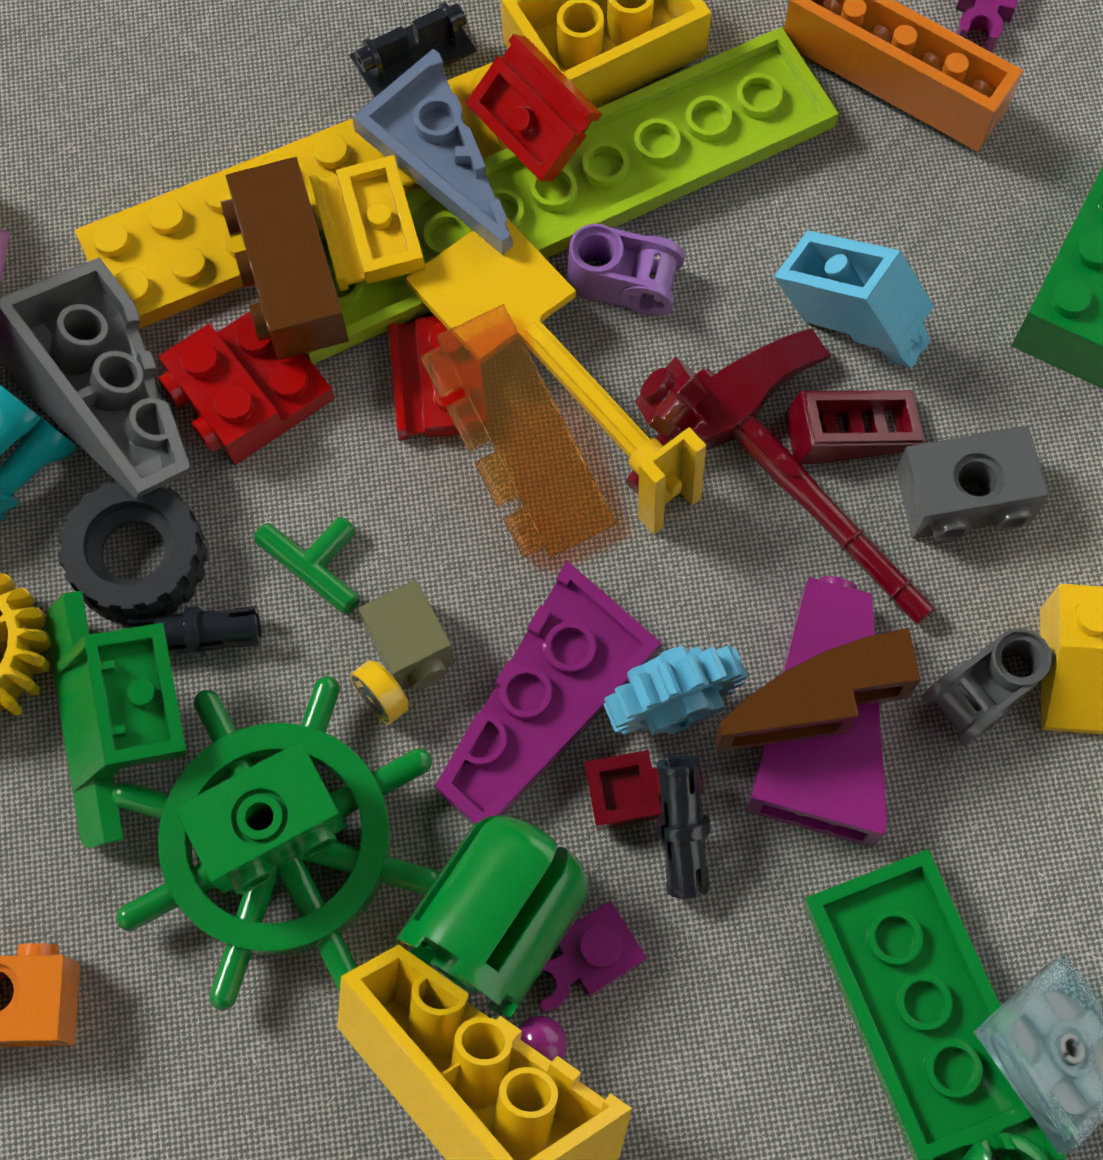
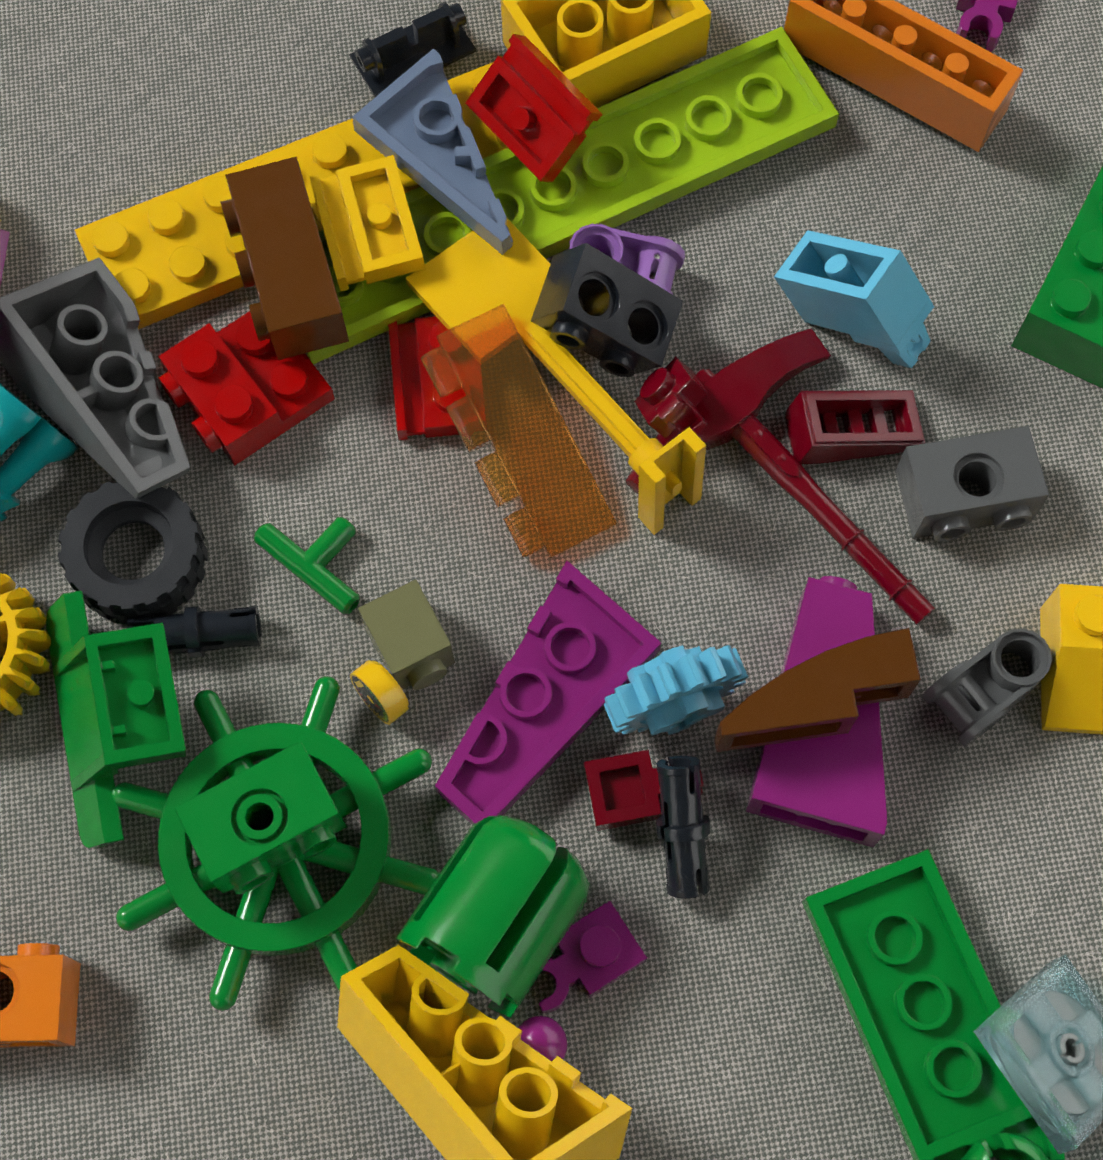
(611, 302): none -> black brick

